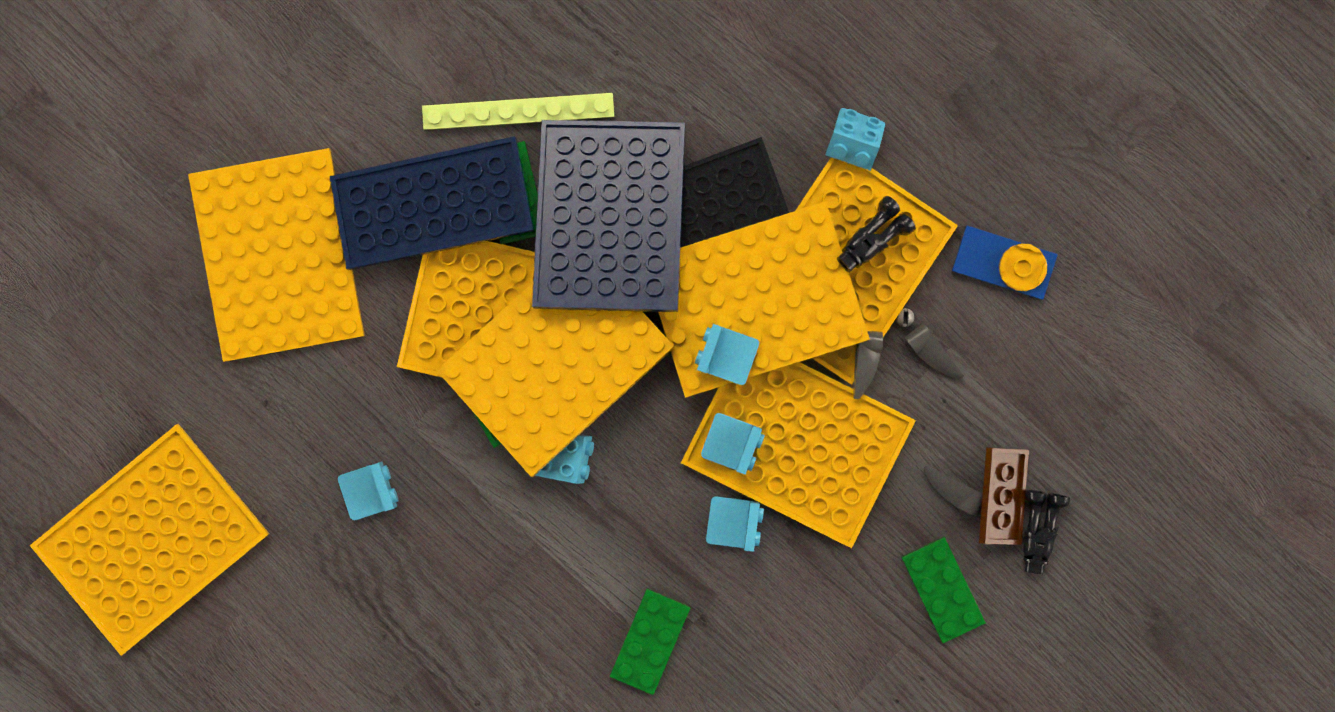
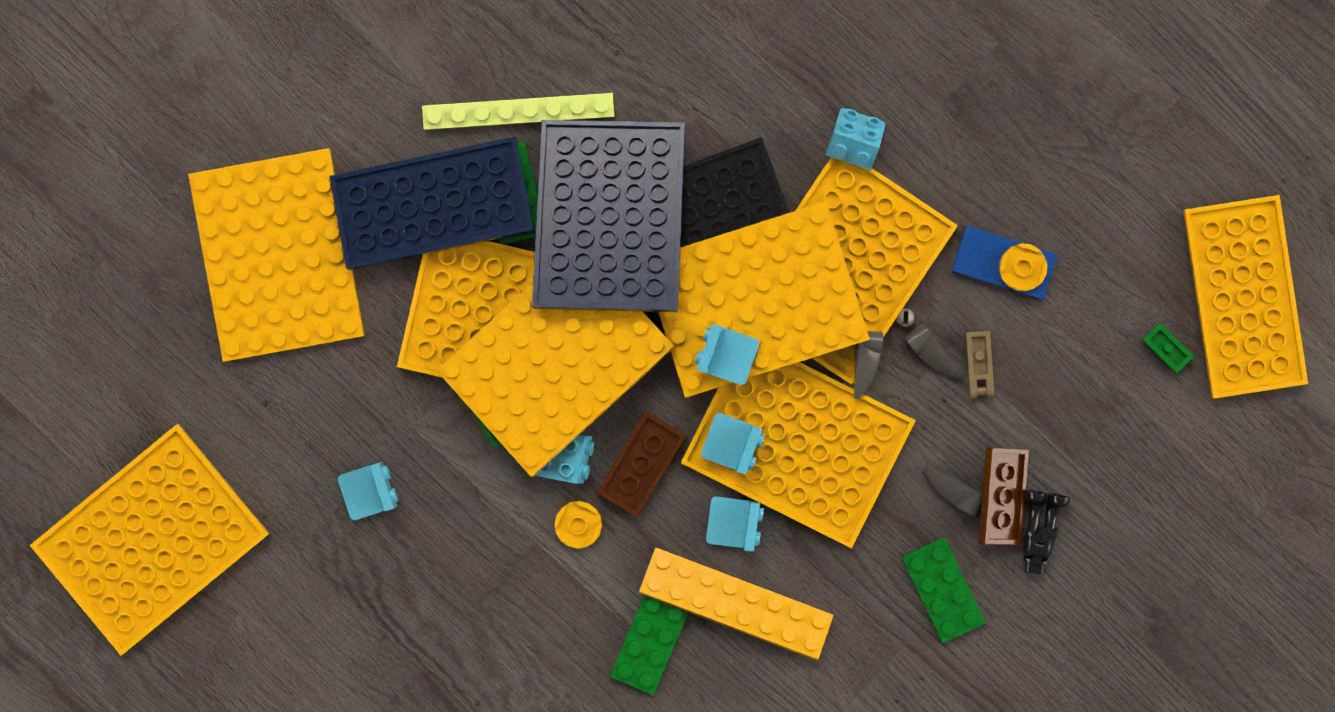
(578, 524): none -> yellow tile
(641, 463): none -> reddish brown plate
(736, 604): none -> yellow plate
(866, 244): black piece -> none
(979, 364): none -> dark tan plate
(1167, 348): none -> green plate
(1245, 296): none -> yellow plate

